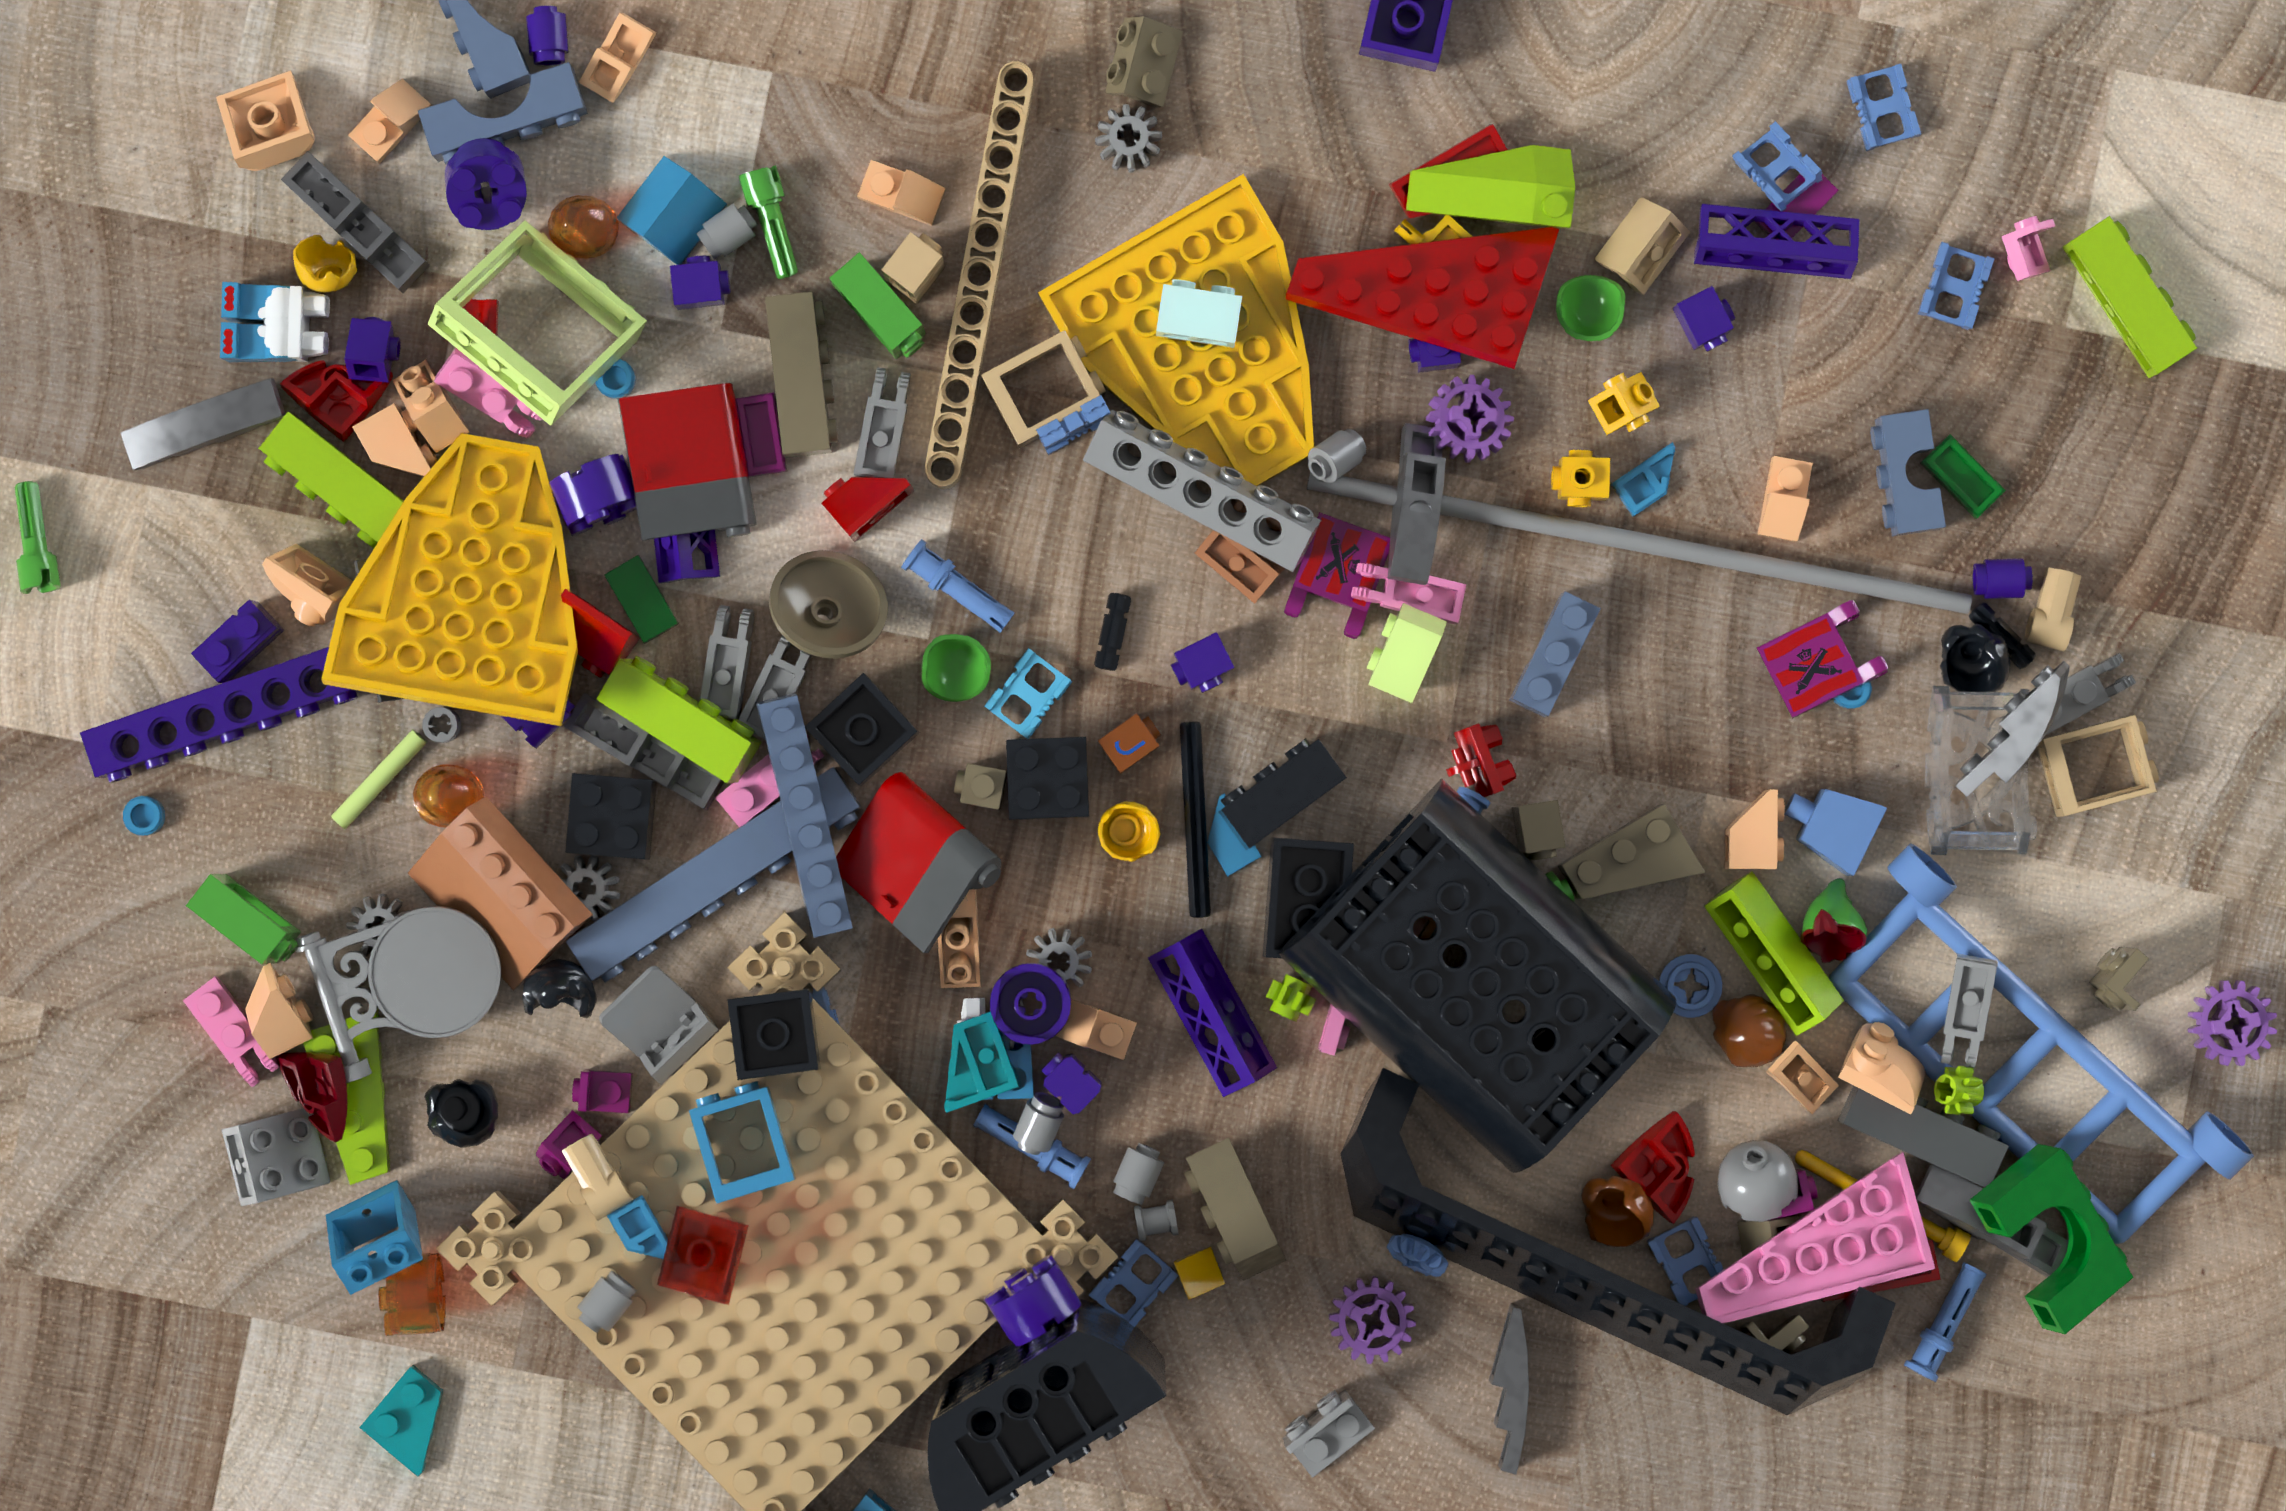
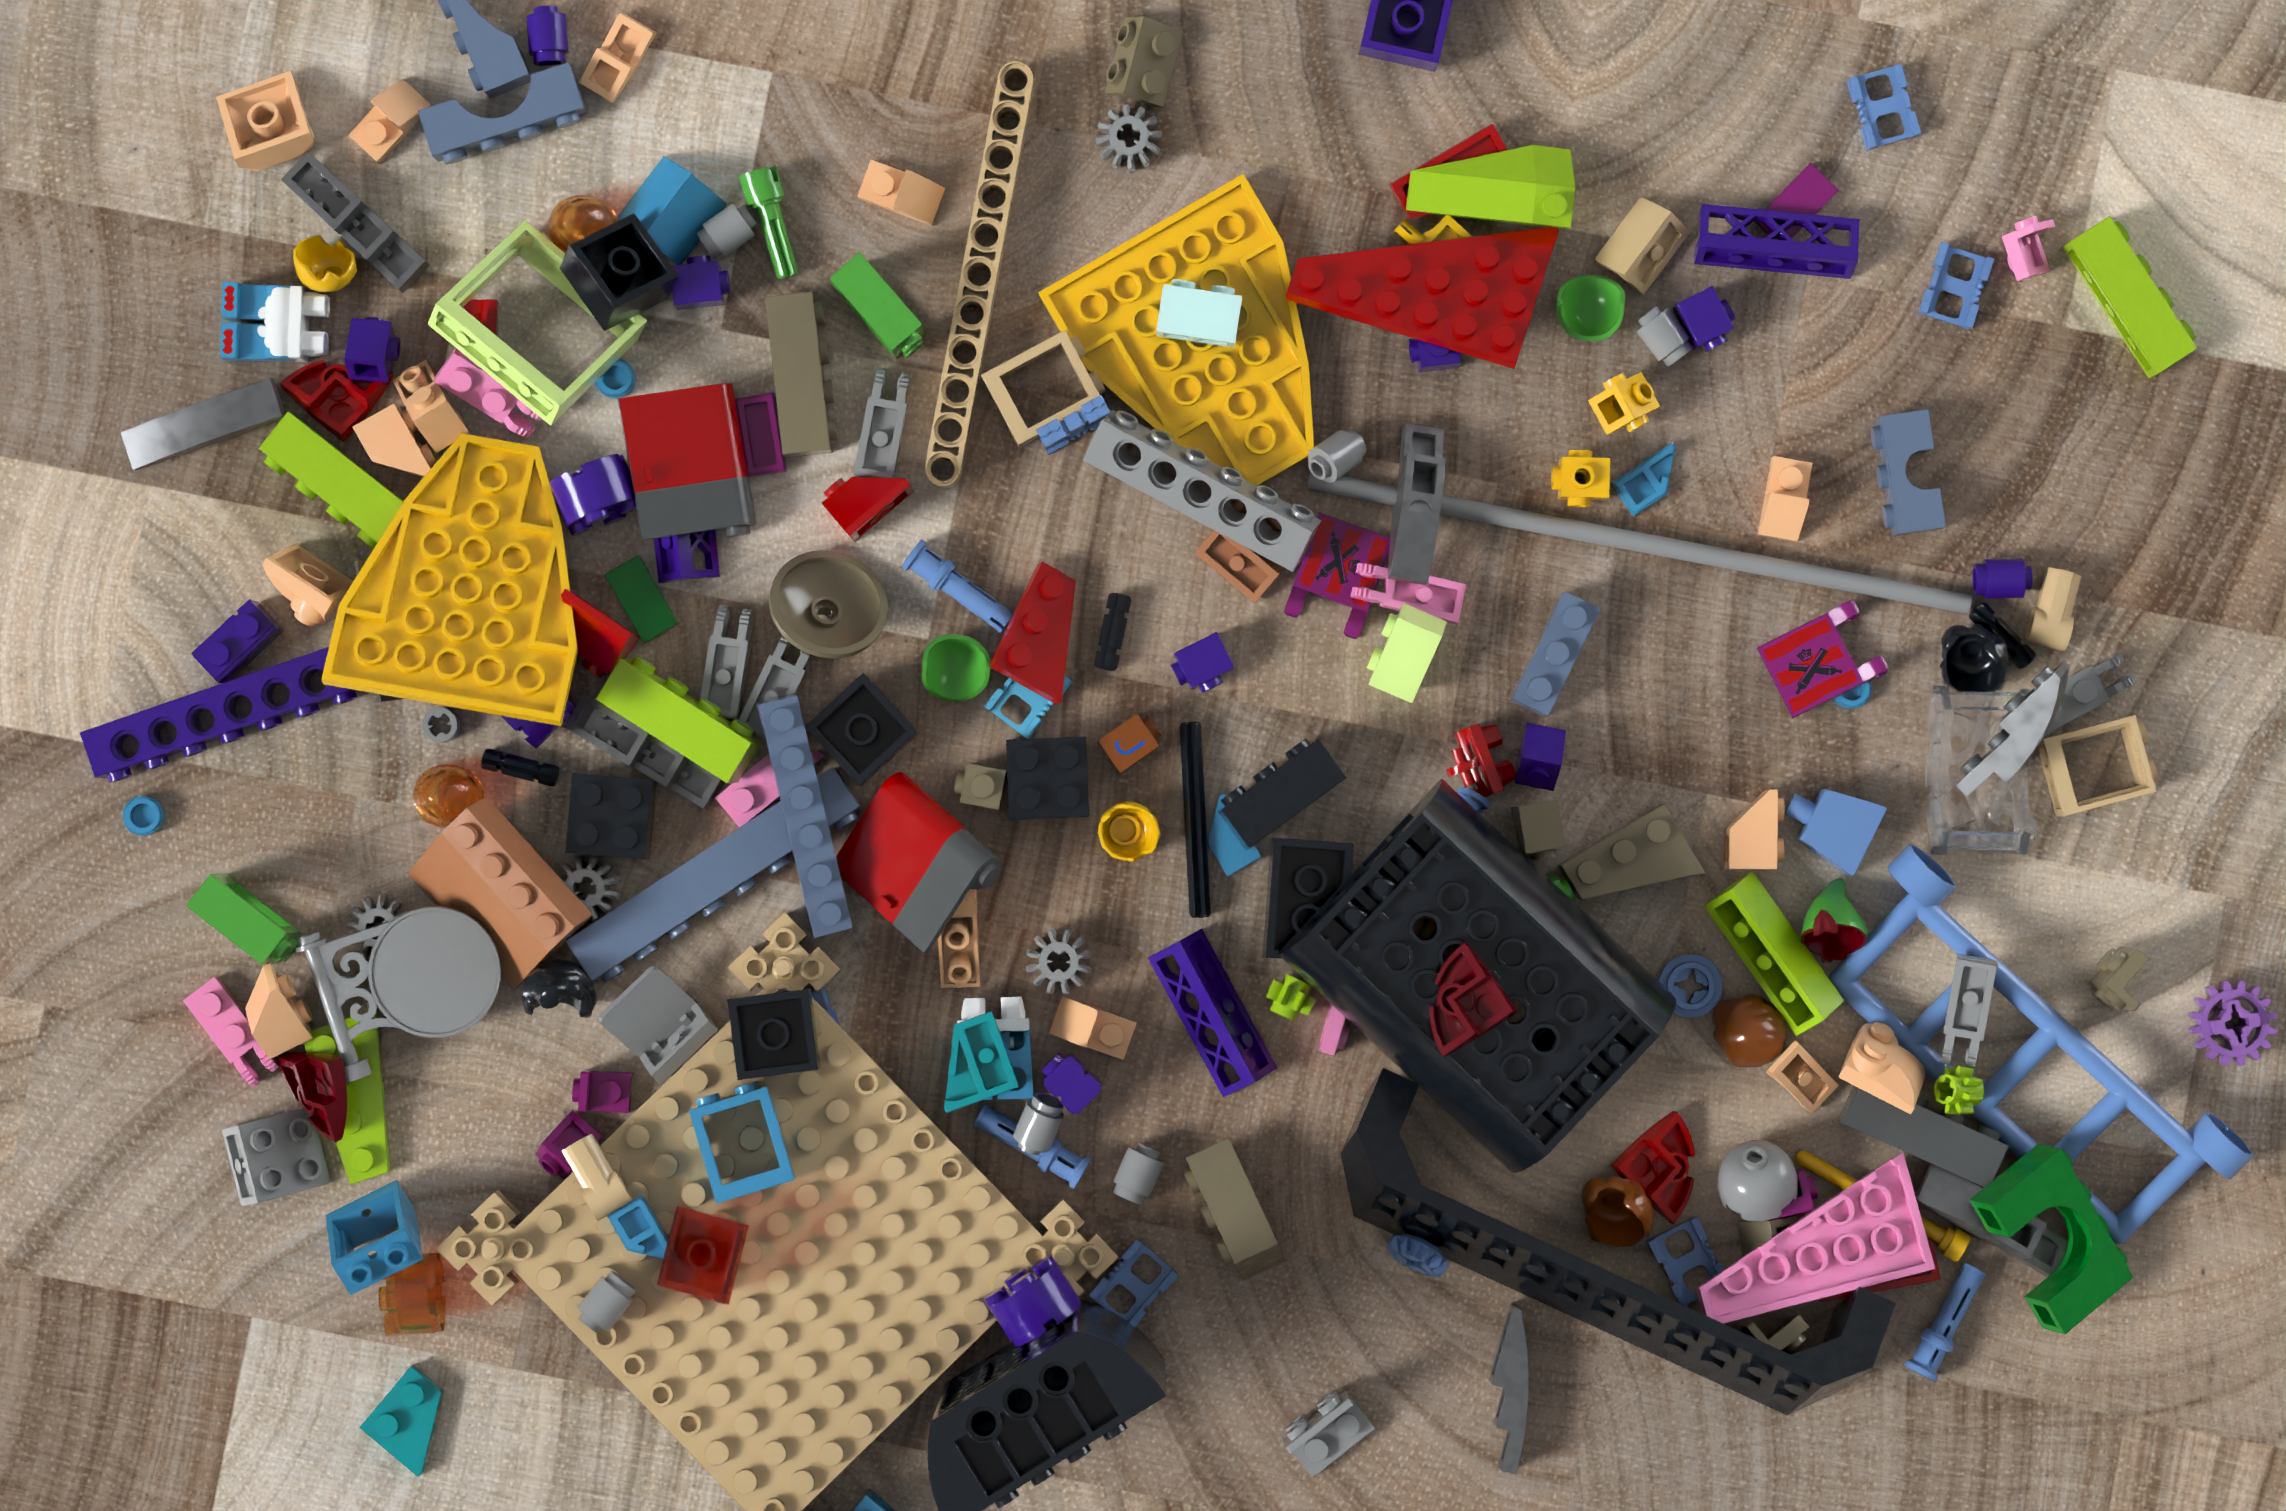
(37, 565): bright green piece -> none
(379, 779): yellowish green piece -> none
(462, 1112): black hair -> none
(487, 206): dark purple brick -> none
(520, 767): none -> black axle
(619, 272): none -> black brick
(914, 266): tan brick -> none
(1012, 1017): dark purple brick -> none
(1038, 634): none -> red wing
(1156, 1220): light grey bush -> none
(1199, 1273): yellow slope -> none
(1388, 1328): medium lavender gear -> none
(1467, 1001): none -> dark red brick
(1482, 407): medium lavender gear -> none
(1540, 756): none -> dark purple brick
(1664, 335): none -> light grey brick
(1789, 159): medium blue piece -> none
(1962, 476): green tile -> none

